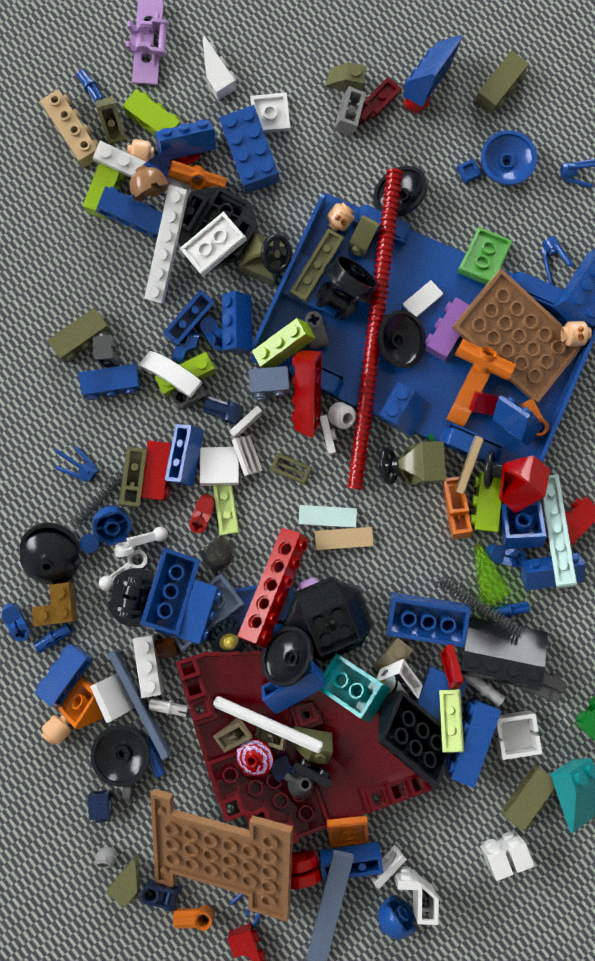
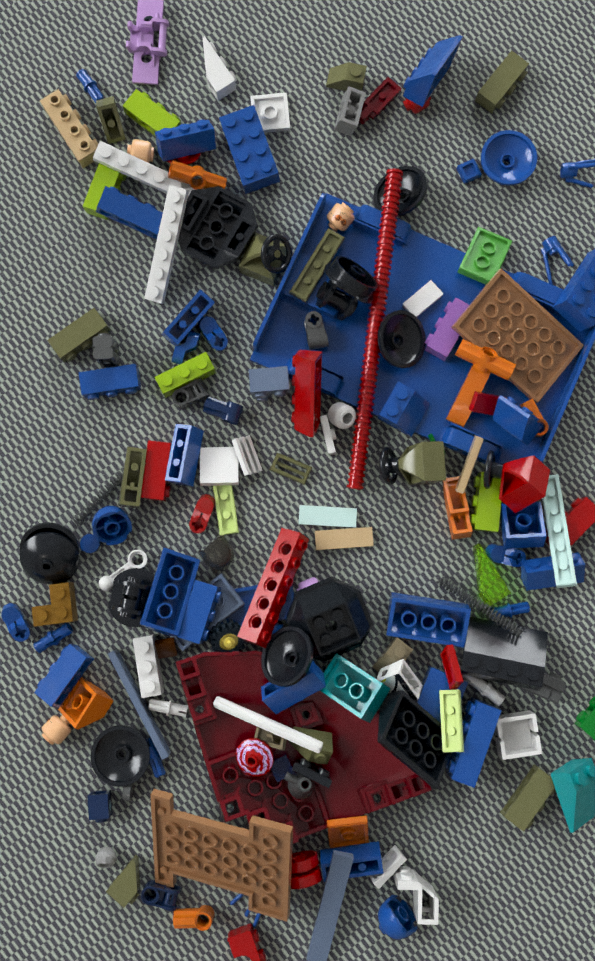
(86, 471): blue plant -> none
(112, 697): white tile -> none
(127, 548): white piece -> none
(147, 183): medium nougat cylinder -> none
(161, 162): clear blue tile -> none
(171, 373): white slope -> none
(213, 244): white tile -> none
(232, 735): dark tan slope -> none
(236, 322): blue brick -> none
(248, 420): white tile -> none
(284, 344): lime brick -> none
(364, 236): olive slope -> none
(501, 852): white piece -> none
(575, 333): light nougat head -> none

